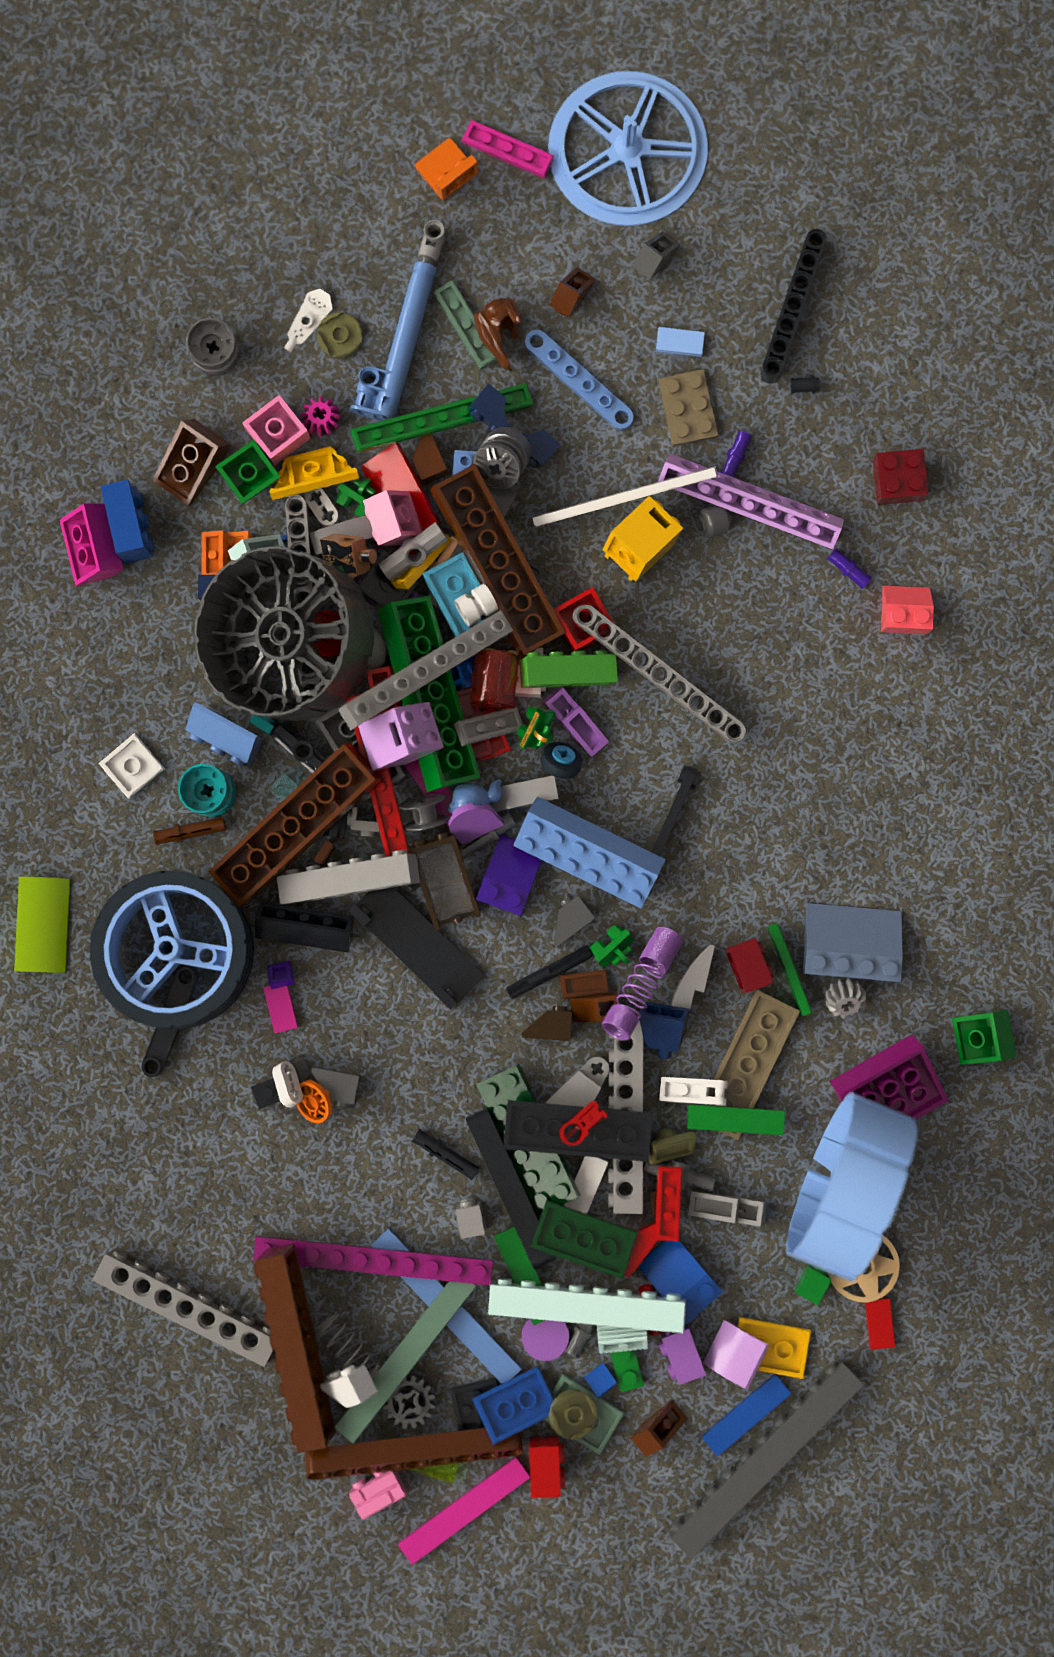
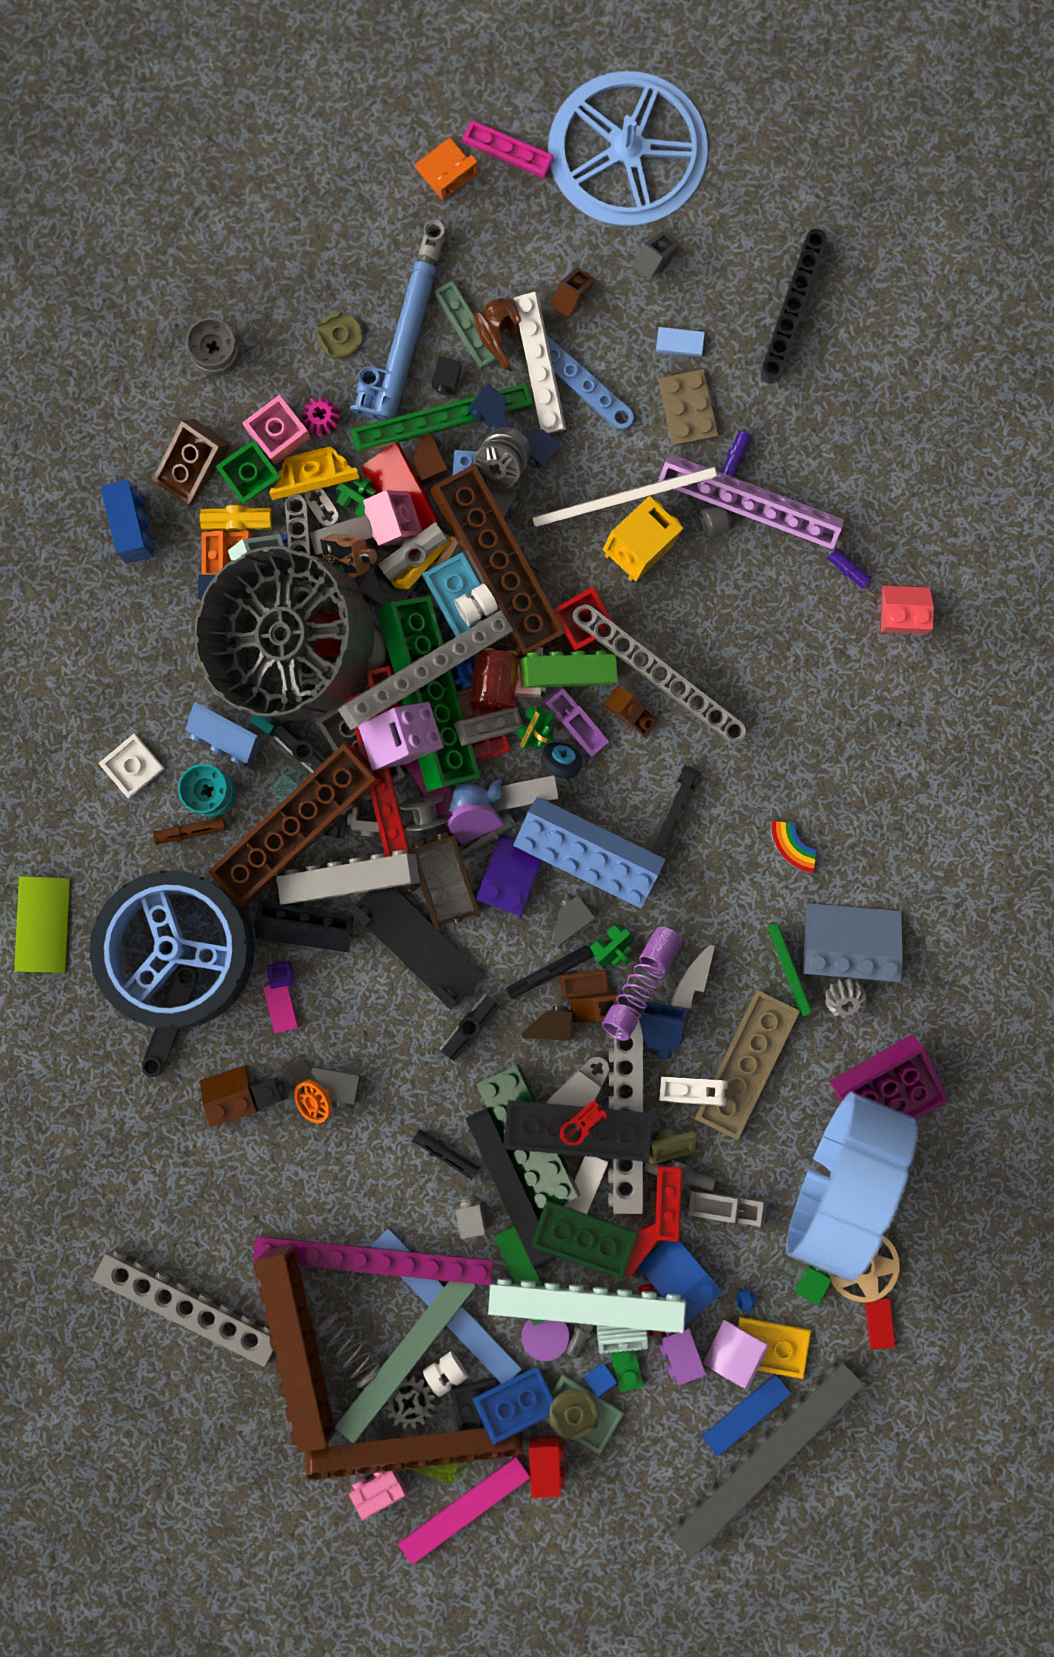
(90, 544): dark pink slope -> none
(228, 1096): none -> reddish brown slope
(236, 518): none -> yellow piece
(287, 1084): white beam -> none
(310, 311): white piece -> none
(324, 853): reddish brown tile -> none
(350, 1385): white slope -> none
(446, 376): none -> black brick
(453, 1371): none -> white wheel
(458, 1039): none -> black piece
(539, 363): none -> white plate
(631, 711): none -> reddish brown slope
(658, 1429): reddish brown slope -> none
(736, 1119): green tile -> none
(745, 1300): none -> blue plate
(749, 965): dark red brick -> none
(791, 847): none -> tile
(805, 385): black pin -> none
(900, 477): dark red brick -> none
(984, 1037): green slope -> none

